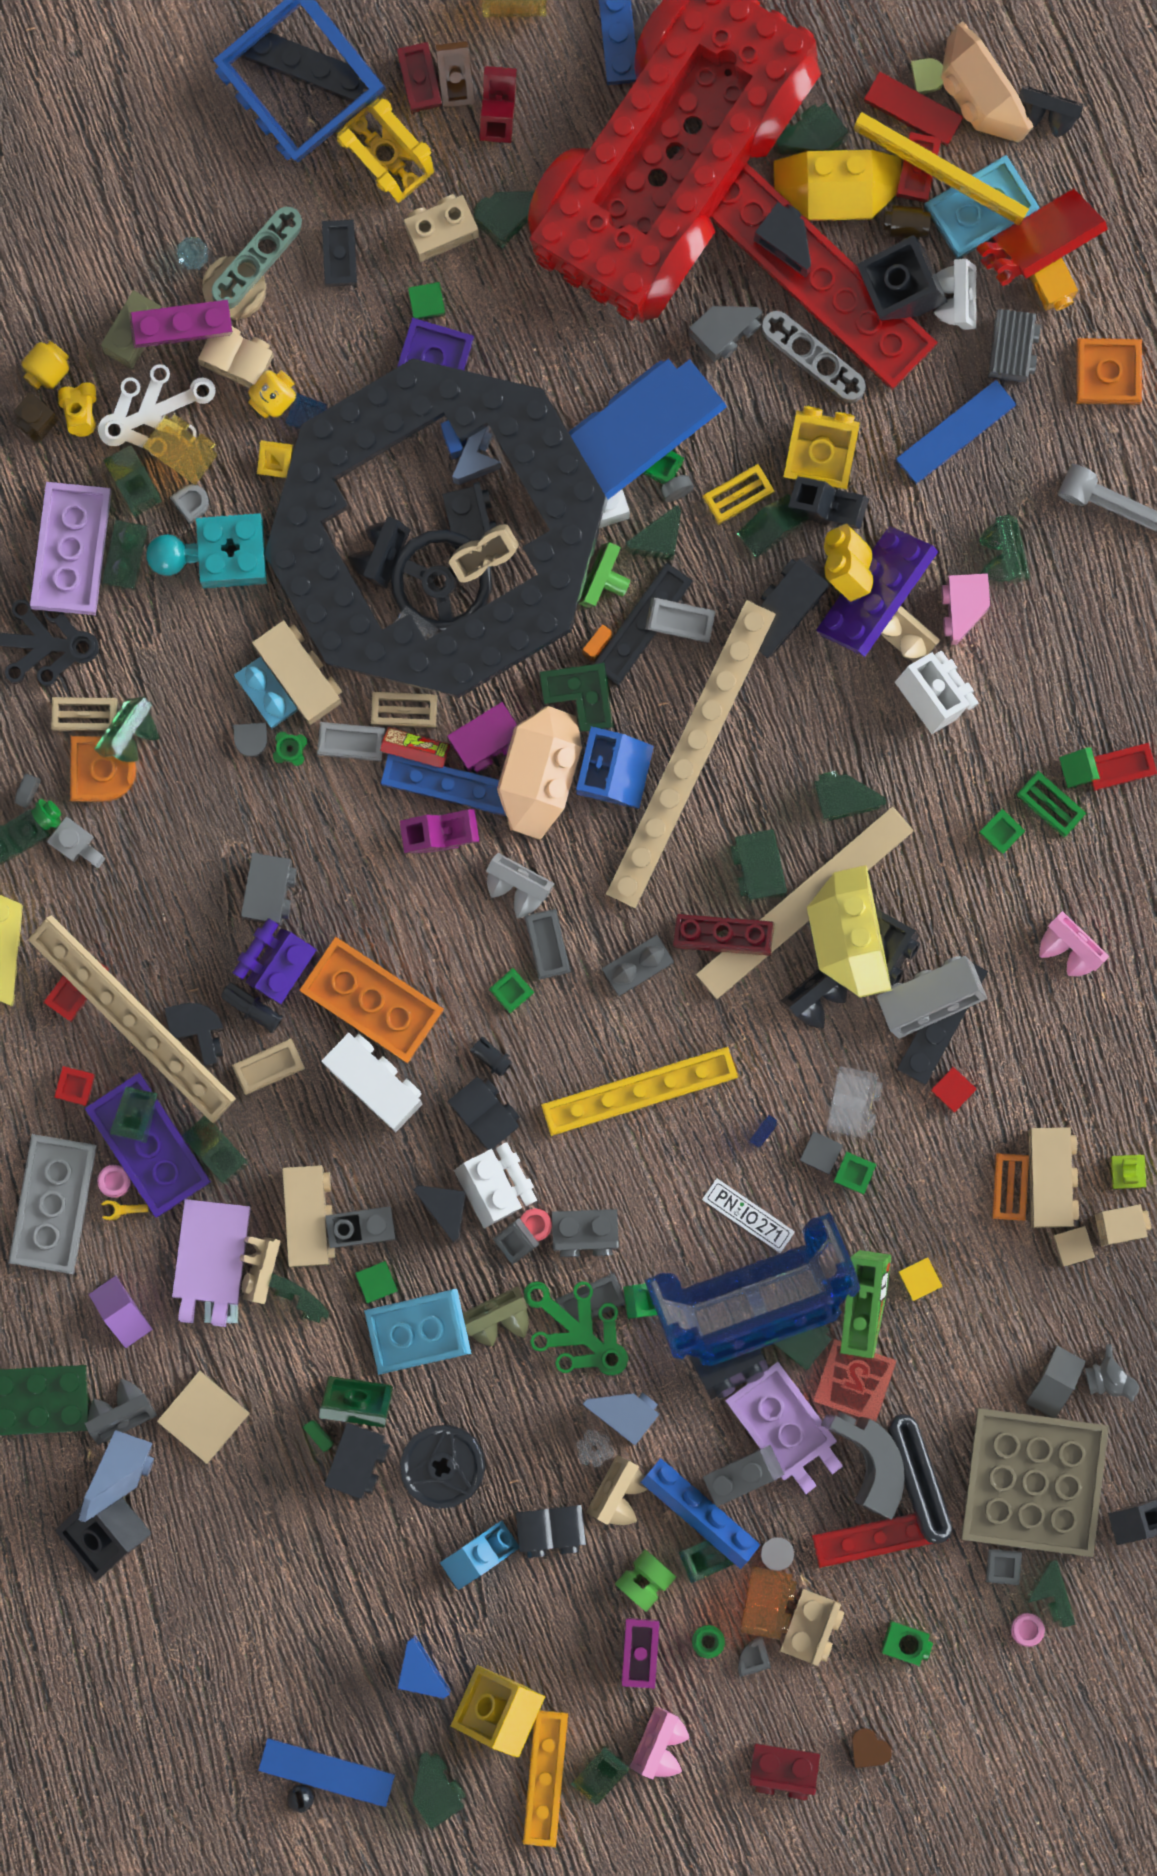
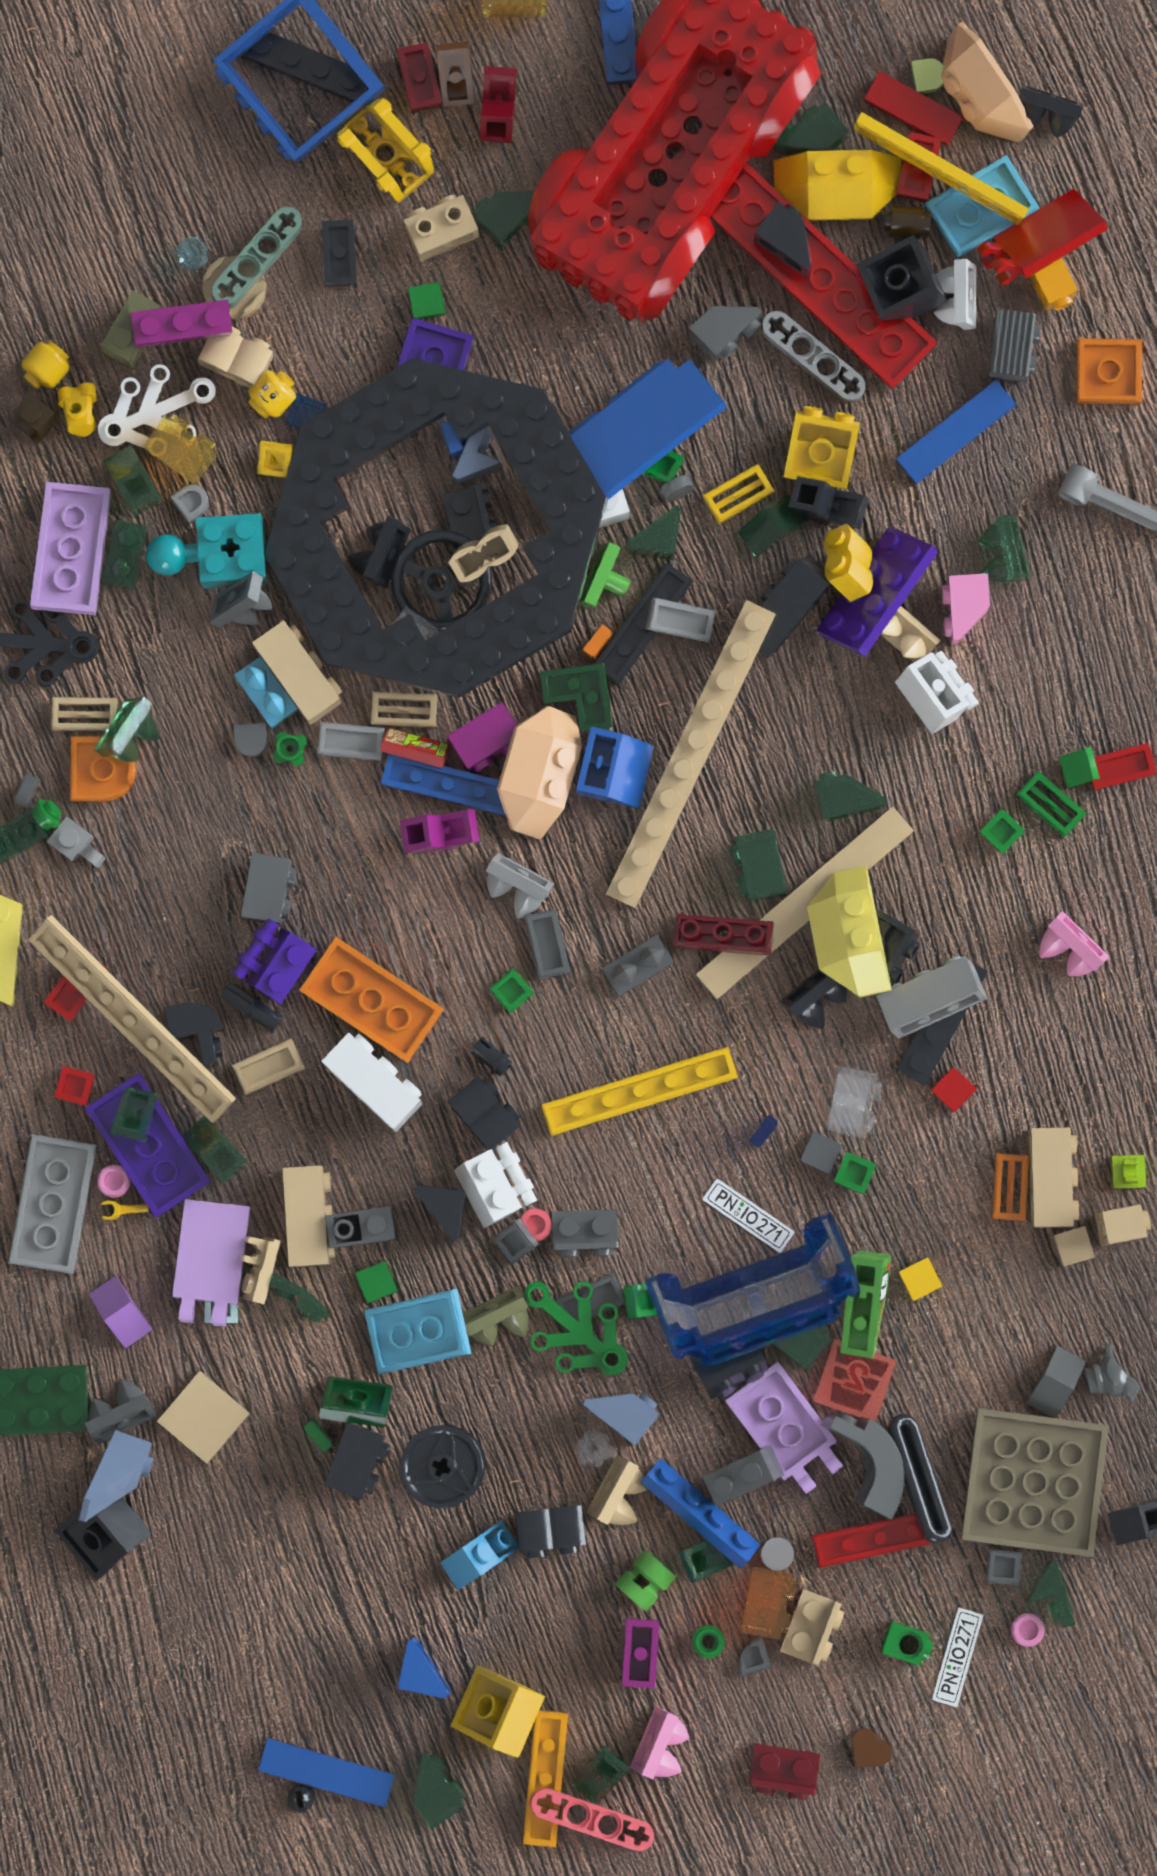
(235, 602): none -> dark grey tile
(593, 1814): none -> coral beam
(957, 1657): none -> white sticker

